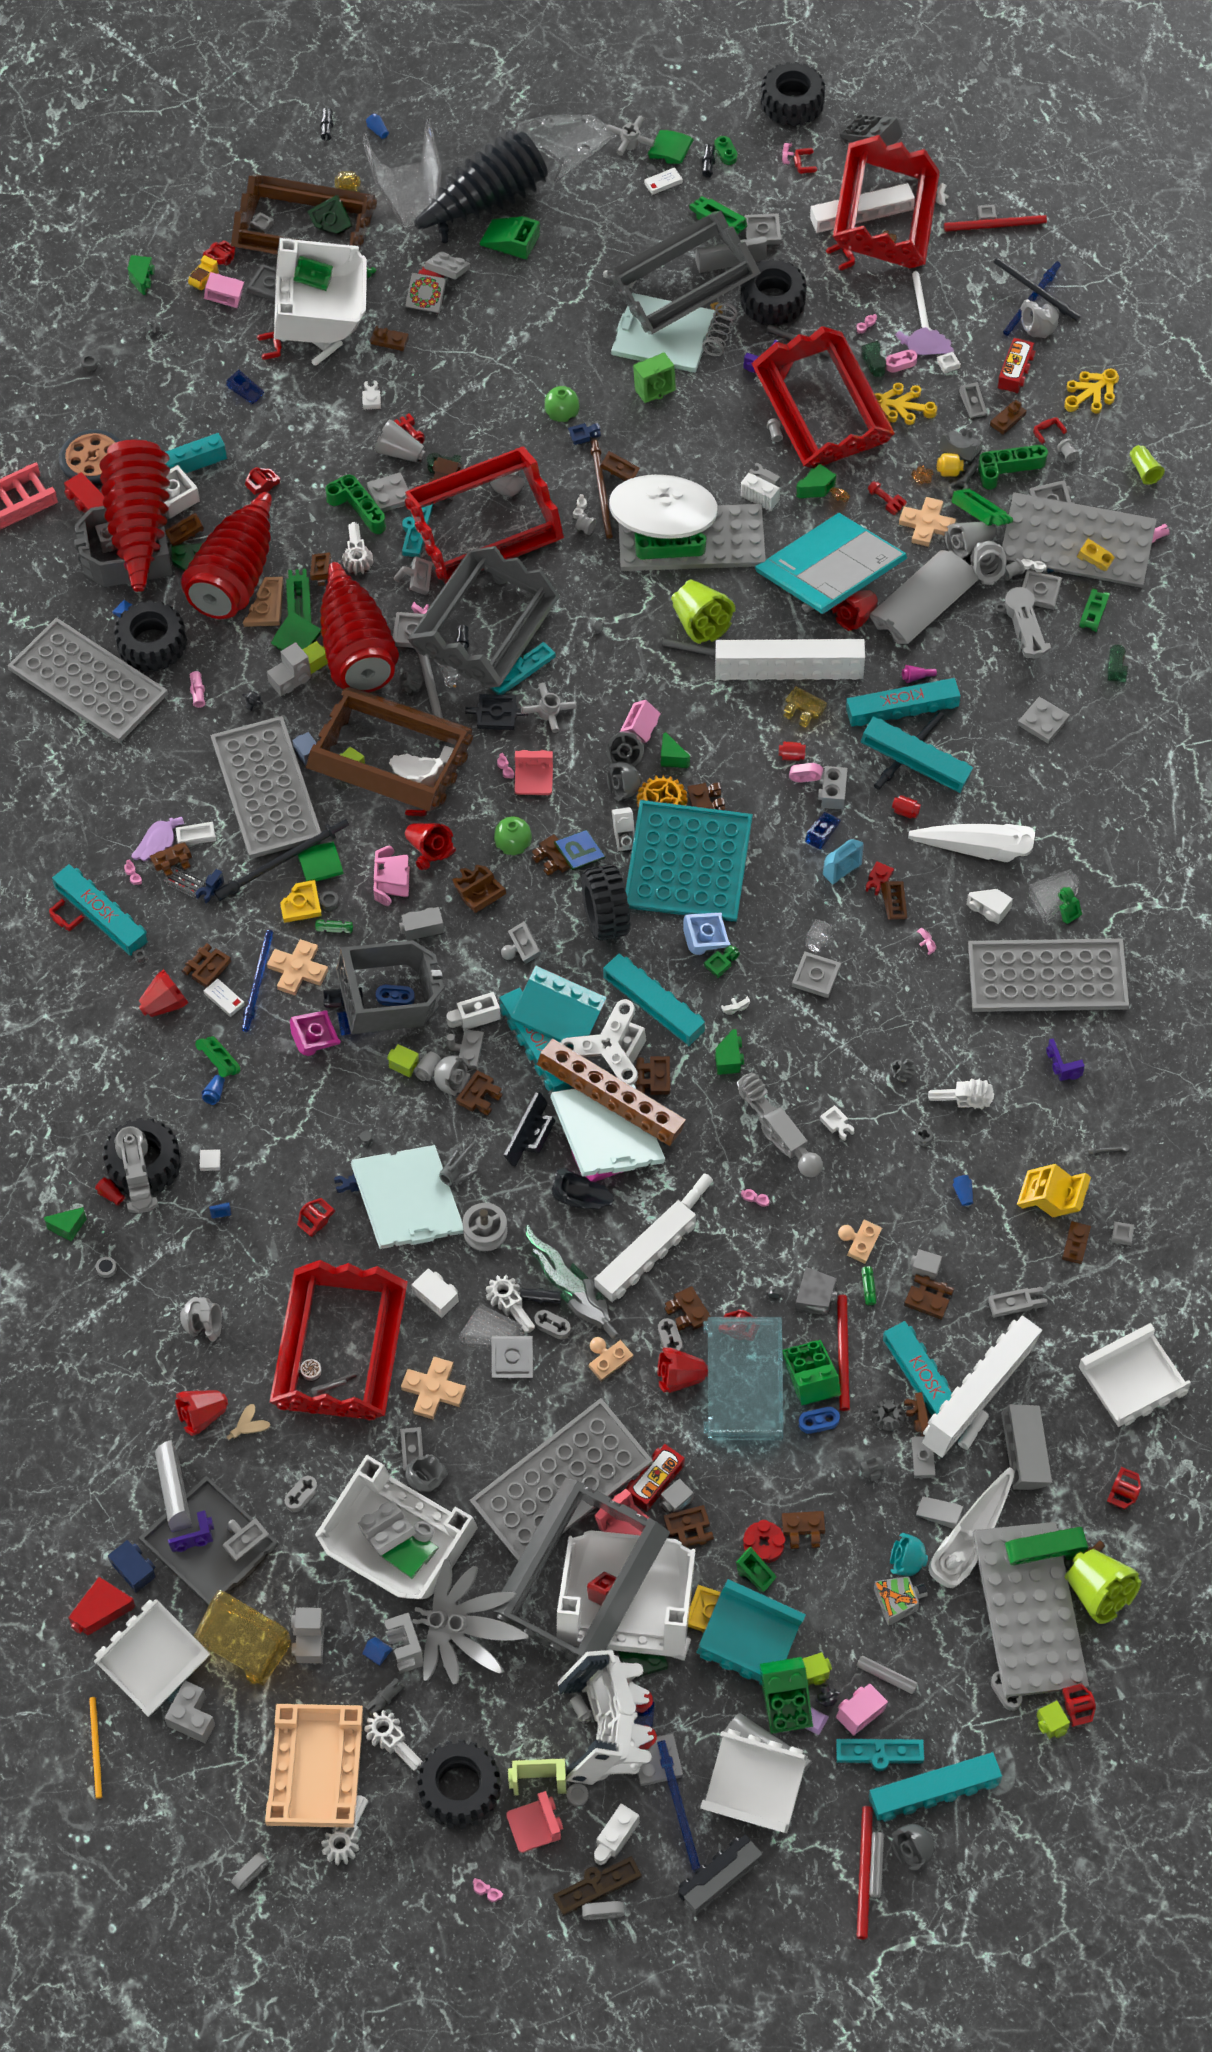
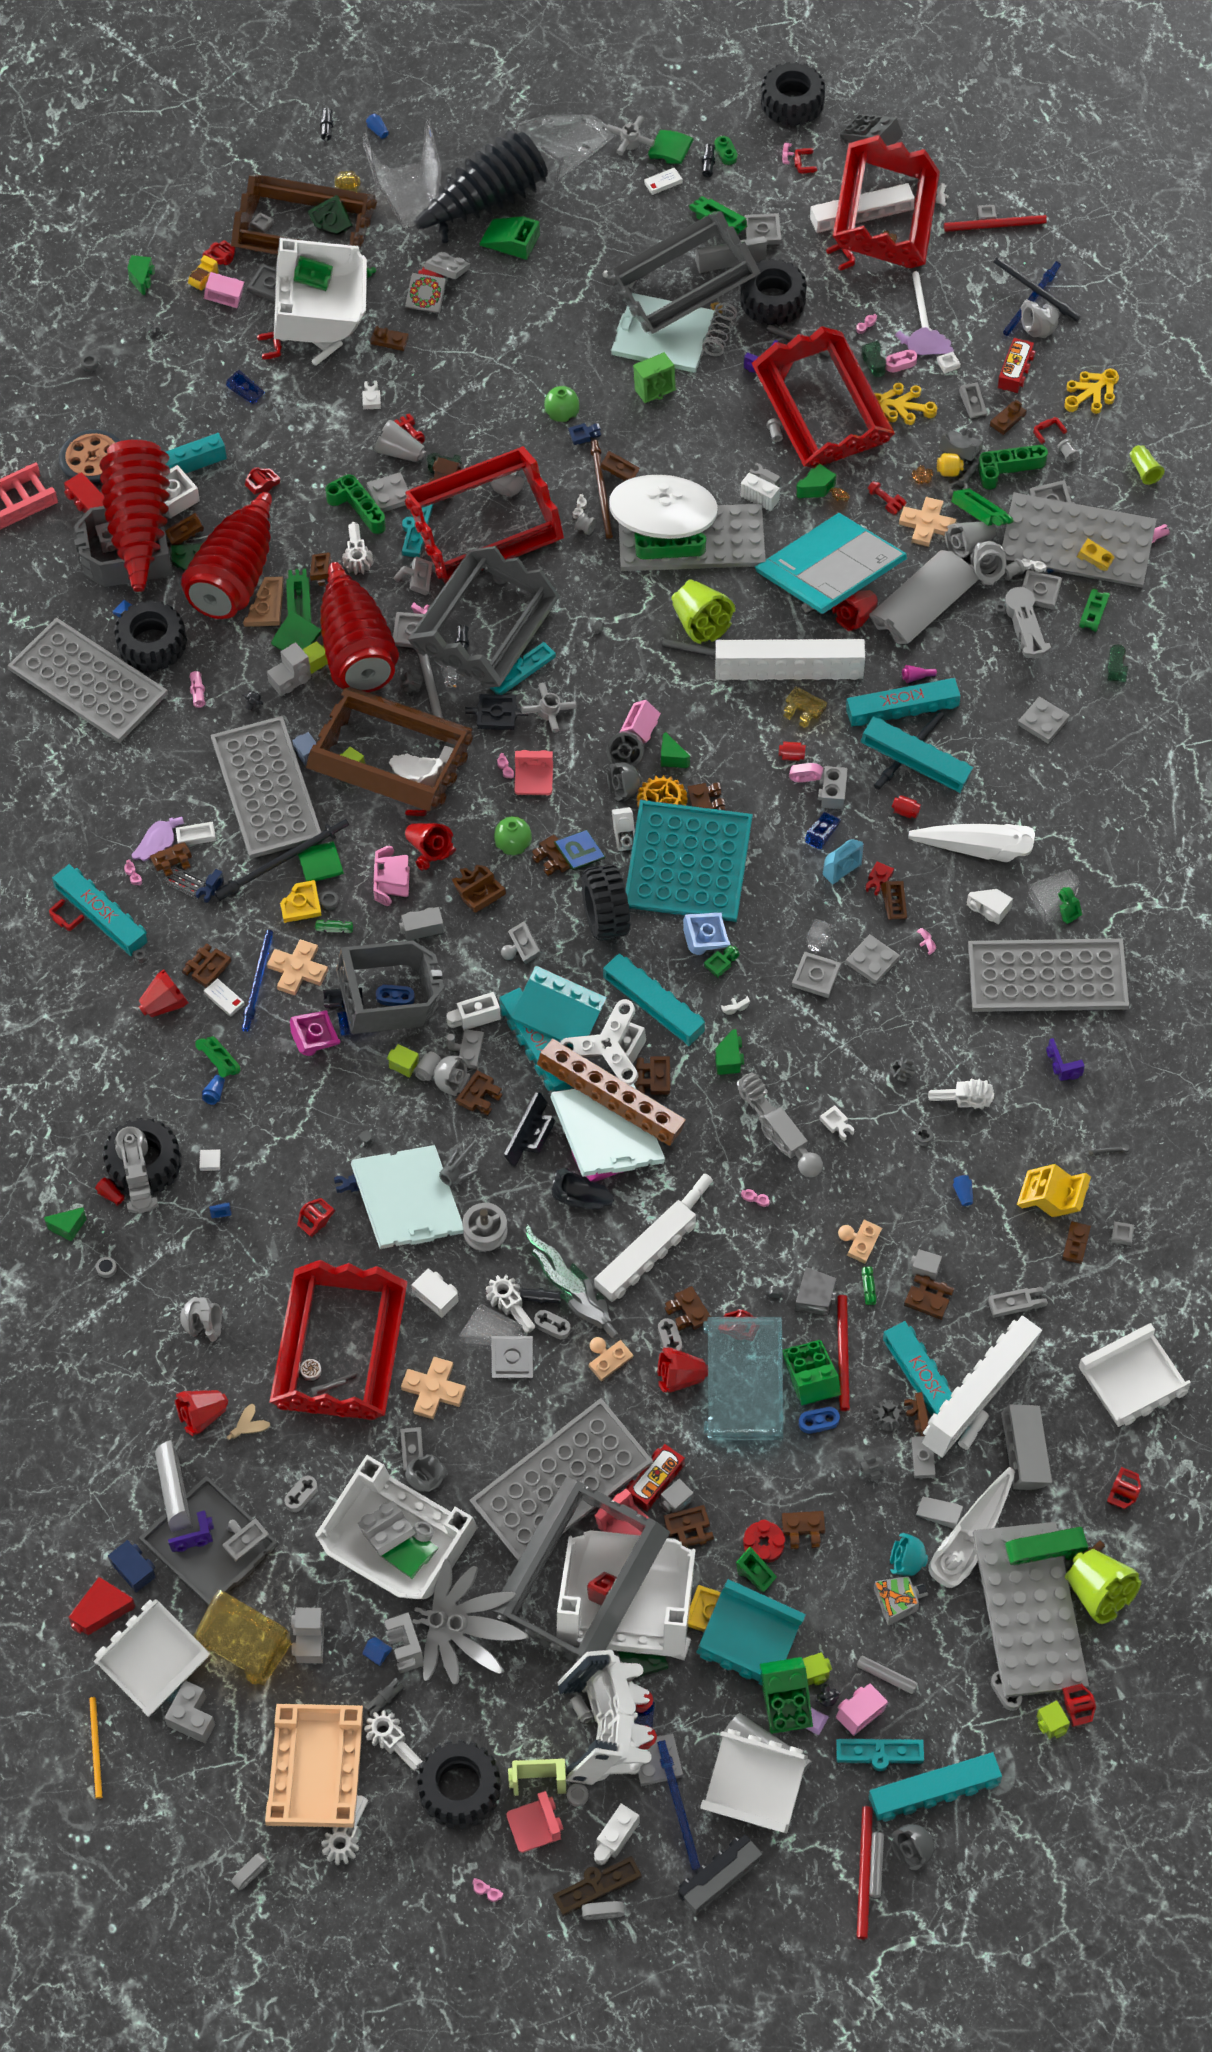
(872, 959): none -> light grey plate

